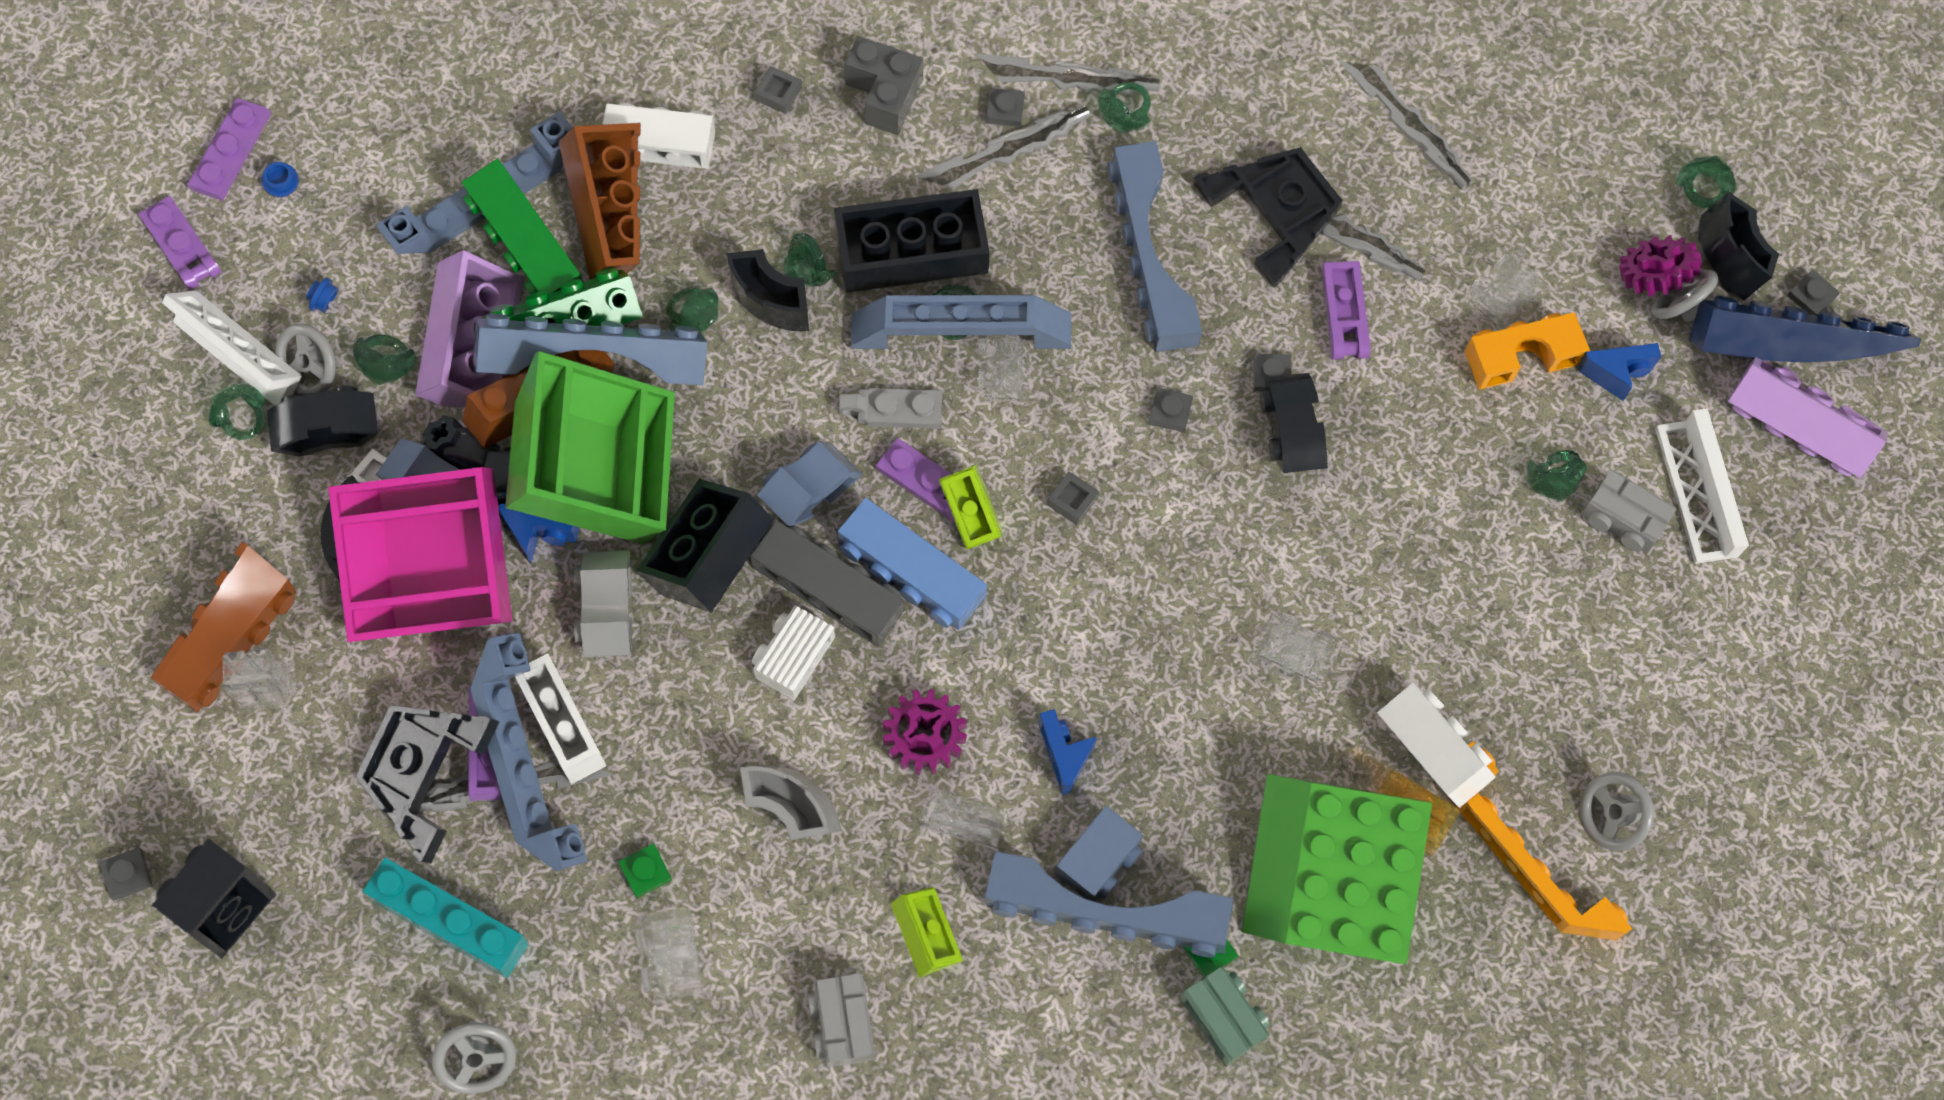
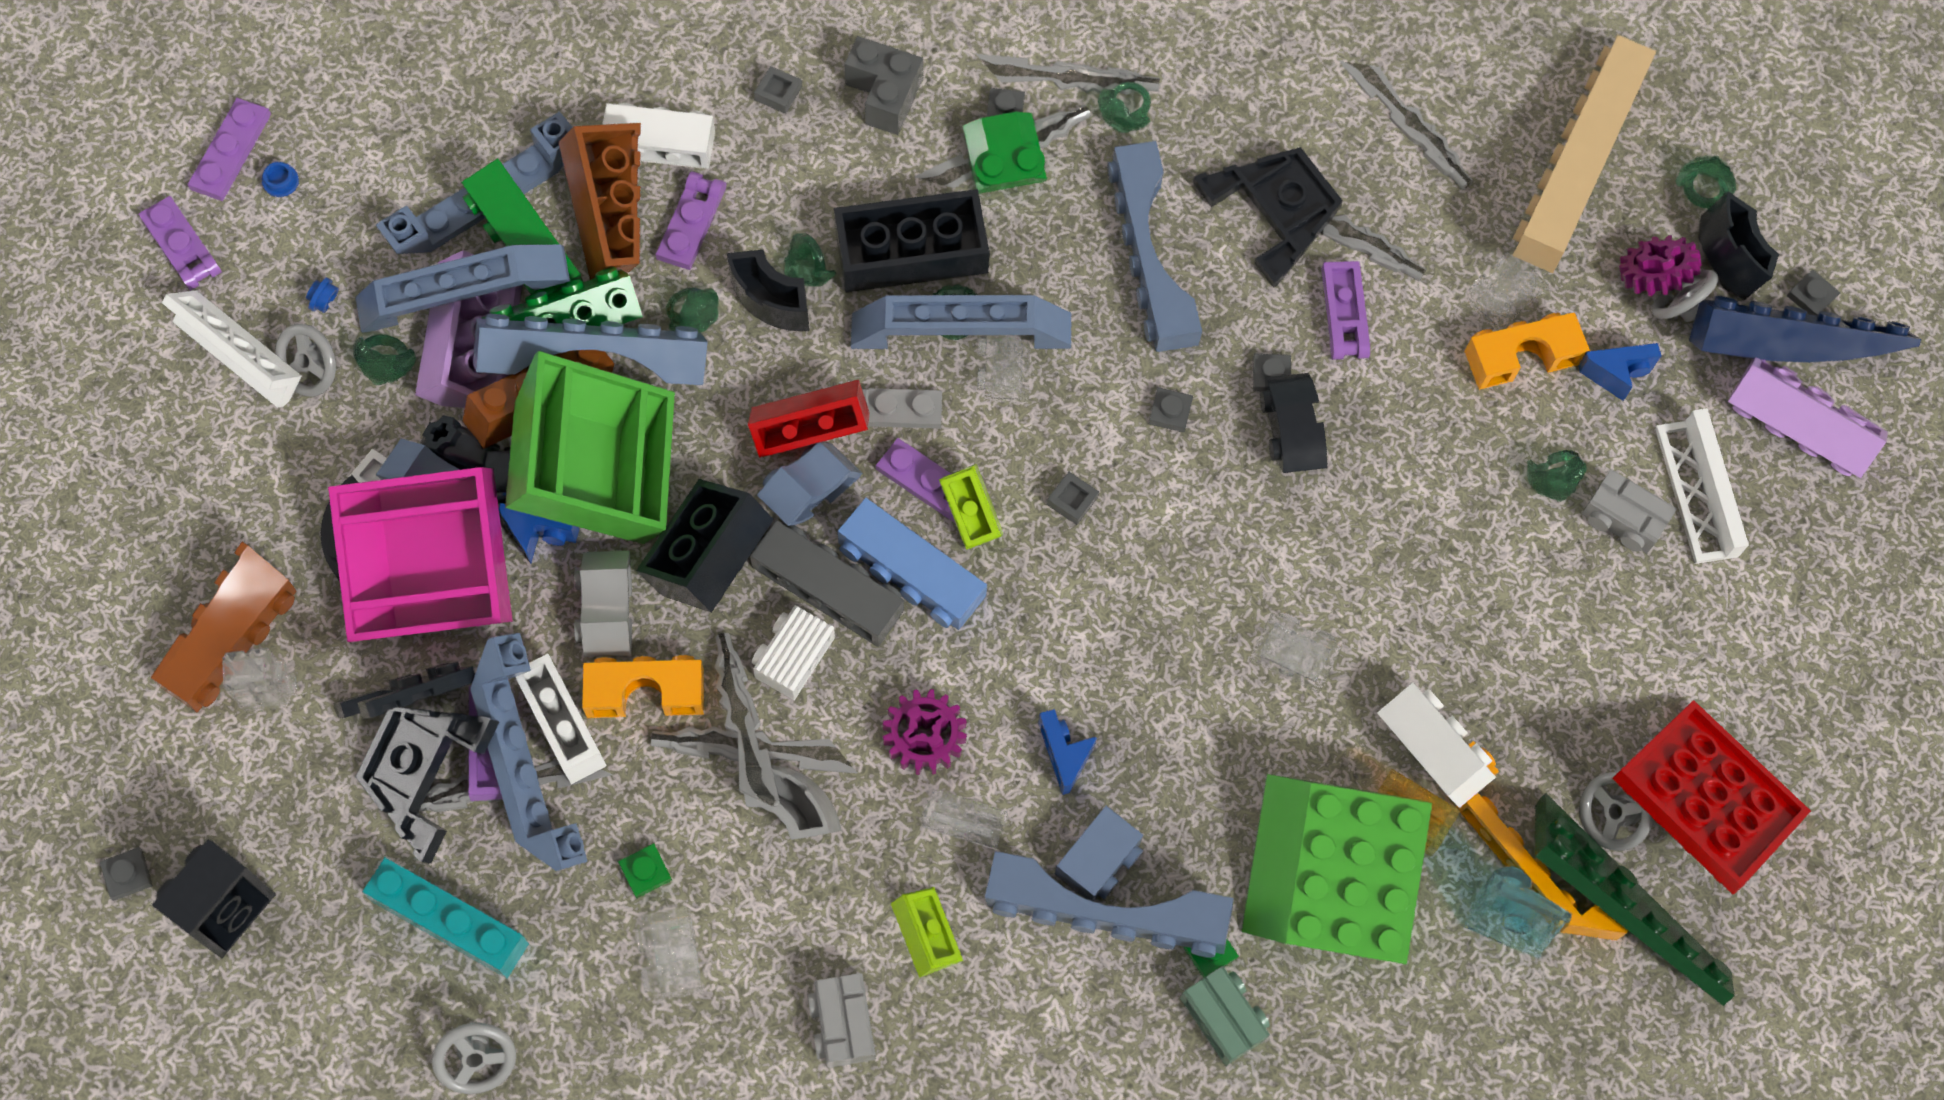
(220, 414): clear green piece -> none
(322, 421): black brick -> none
(406, 690): none -> black wing
(458, 280): none -> sand blue slope
(611, 682): none -> light orange arch
(690, 221): none -> medium lavender plate
(755, 767): none -> light grey sword
(809, 418): none -> red brick
(812, 754): none -> light grey sword
(1004, 151): none -> green slope
(1515, 913): none -> clear light blue slope
(1583, 155): none -> tan brick
(1614, 889): none -> dark green wing
(1712, 796): none -> red plate

